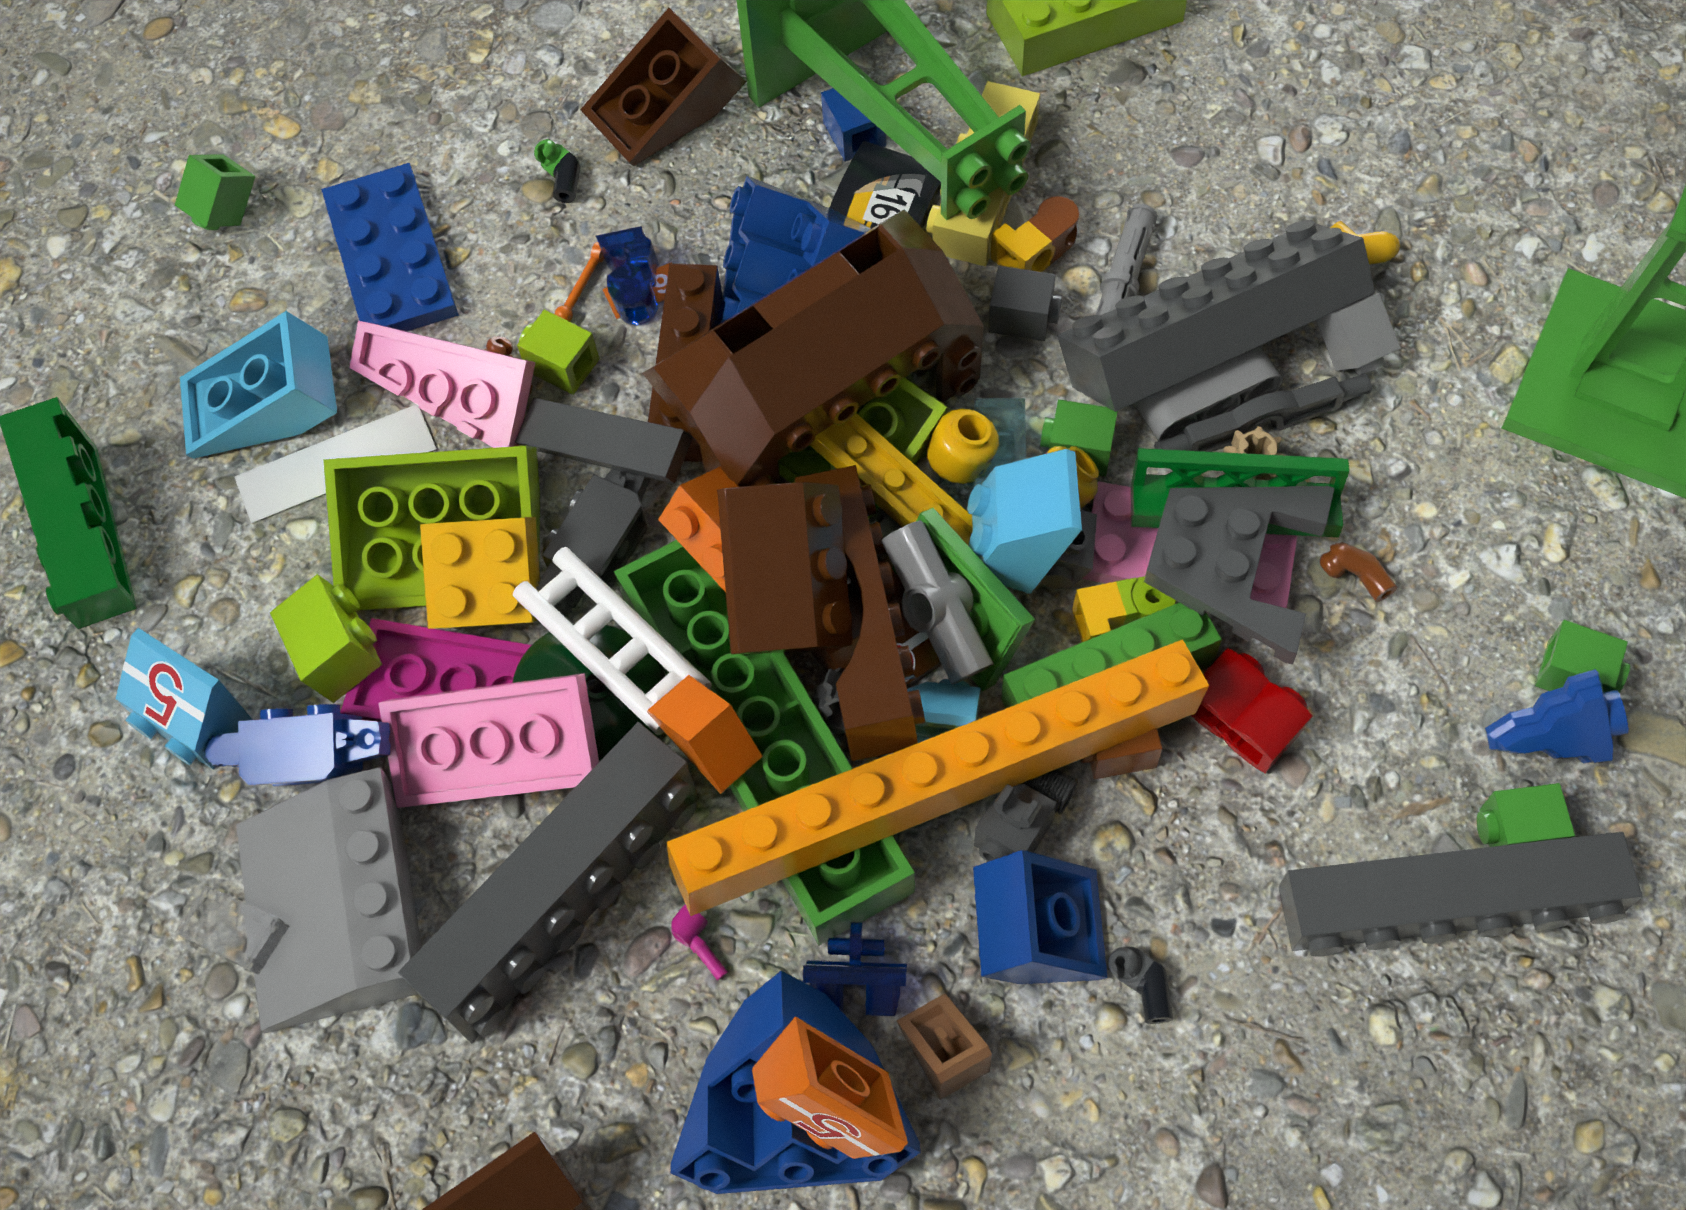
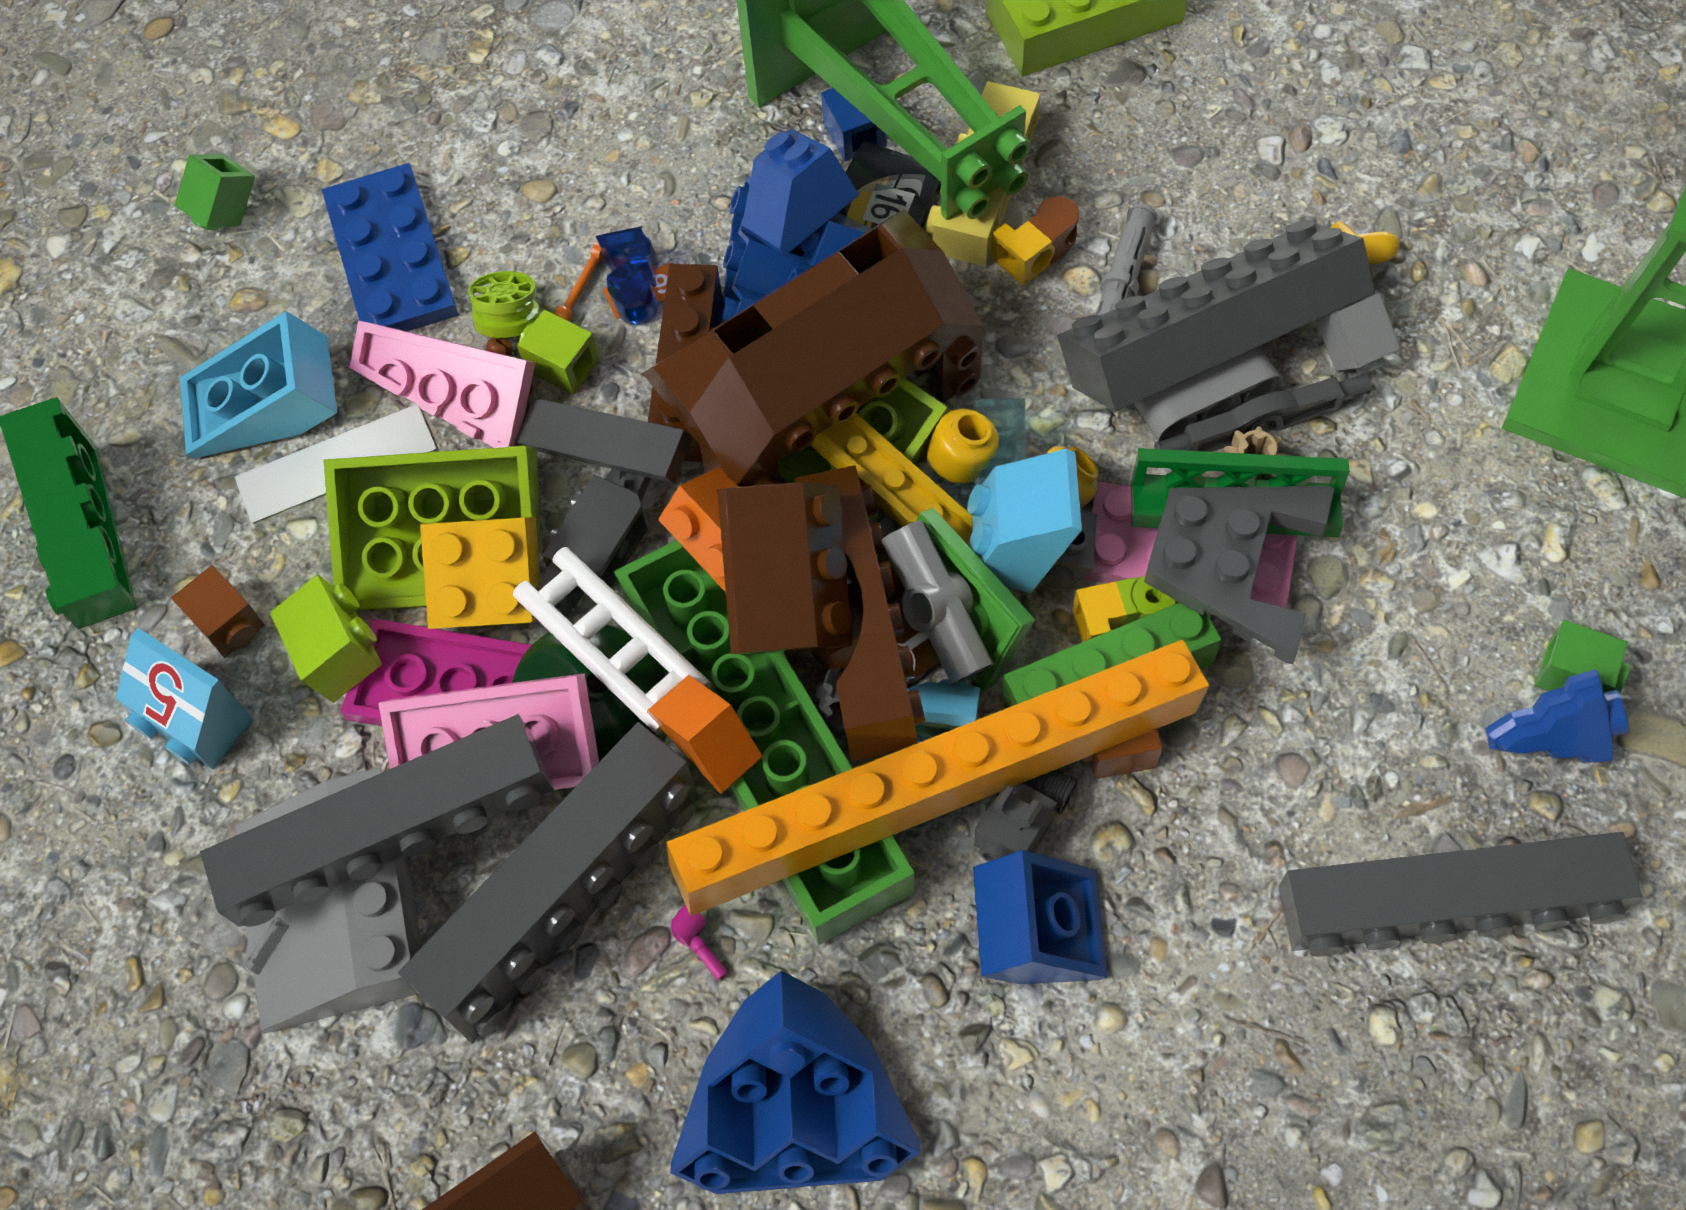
(218, 611): none -> dark orange brick
(299, 748): hinge -> none
(376, 822): none -> dark grey brick
(504, 305): none -> lime wheel
(560, 165): arm -> none
(662, 90): reddish brown slope -> none
(794, 190): none -> blue slope
(829, 1093): orange slope -> none
(881, 978): clear blue hips -> none
(945, 1045): medium nougat slope -> none
(1023, 303): dark grey brick -> none
(1084, 427): bright green brick -> none
(1145, 977): arm -> none
(1251, 711): red brick -> none
(1361, 563): dark orange arm -> none
(1524, 816): bright green brick -> none

